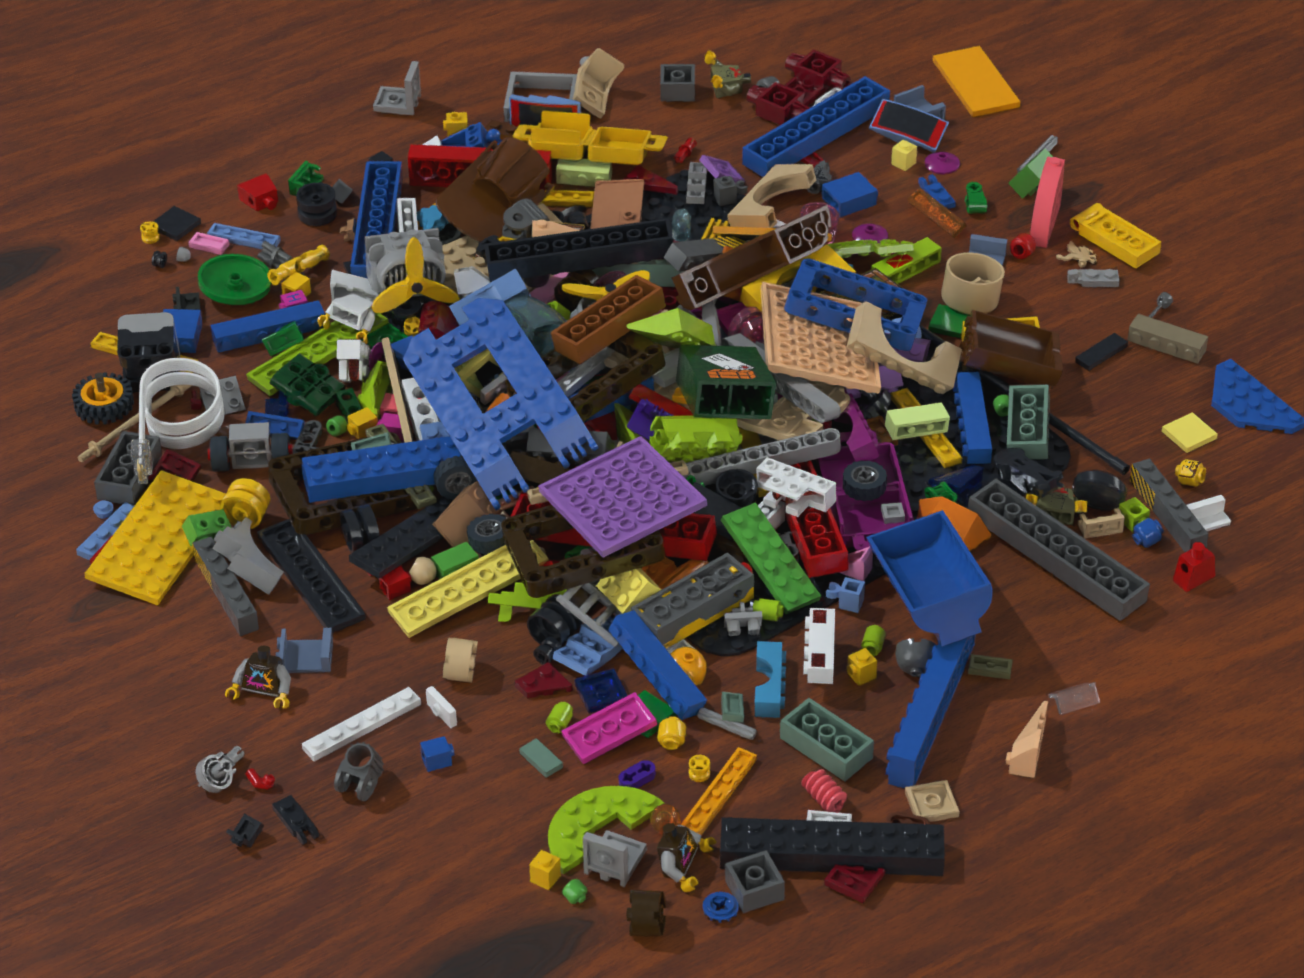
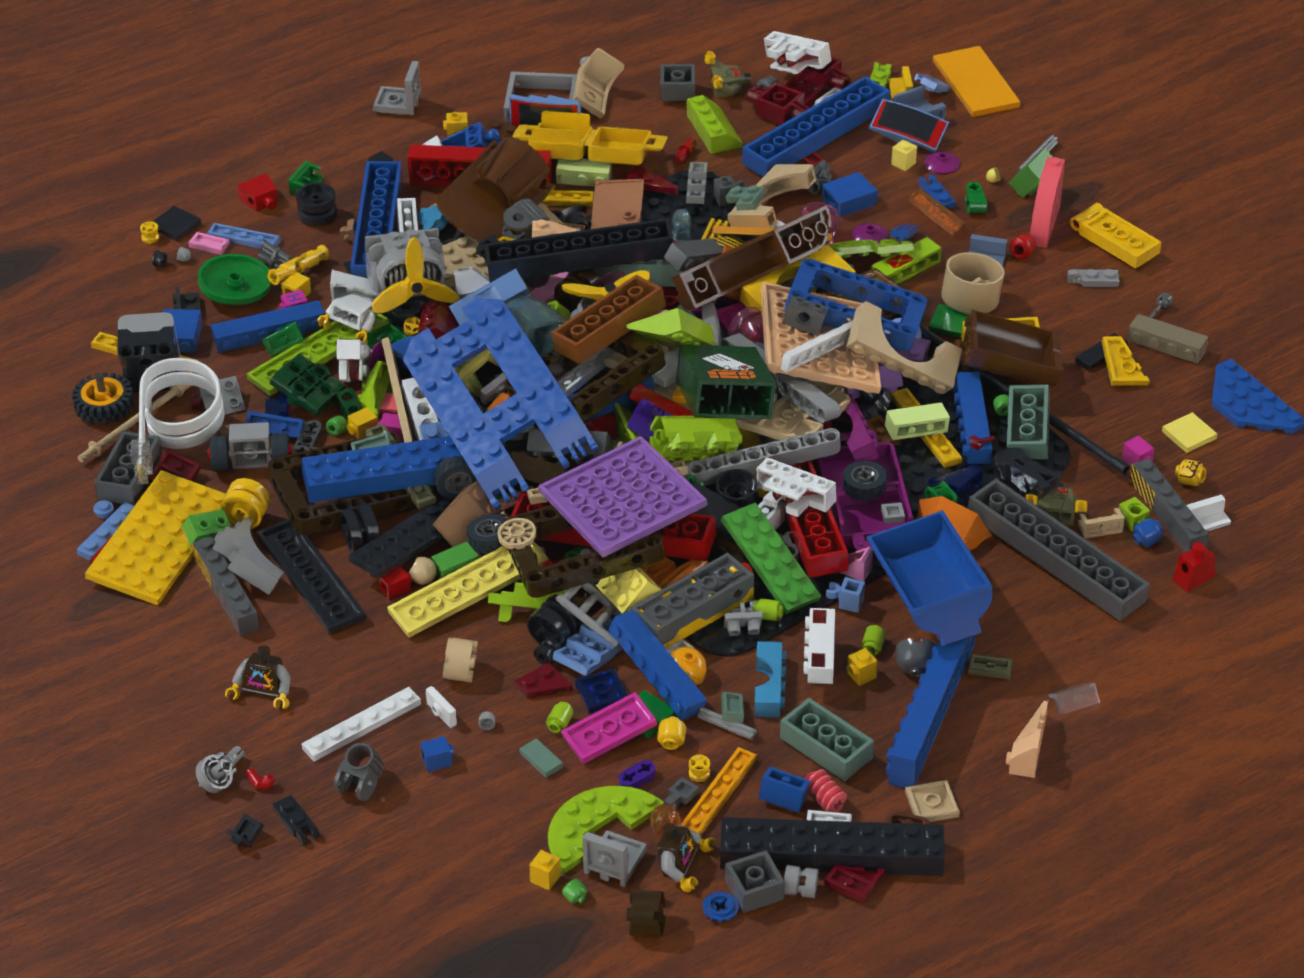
(306, 655): sand blue panel -> none
(341, 190): dark grey panel -> none
(486, 720): none -> light grey hinge
(517, 533): none -> tan wheel
(681, 791): none -> dark grey plate
(712, 125): none -> lime slope
(720, 168): medium lavender tile -> none
(746, 197): none -> sand green plate
(784, 789): none -> blue brick
(793, 879): none -> light grey wheel
(796, 52): none -> white piece
(810, 323): none -> dark grey brick
(816, 347): none -> white plate
(881, 73): none -> lime plate
(900, 85): none -> yellow panel
(904, 232): none -> blue plate
(932, 84): none -> medium blue plate
(977, 442): none -> dark red hand
(993, 175): none -> light yellow hinge
(1081, 254): tan piece -> none
(1099, 489): black piece -> none
(1120, 363): none -> yellow wing
(1137, 450): none -> dark pink brick

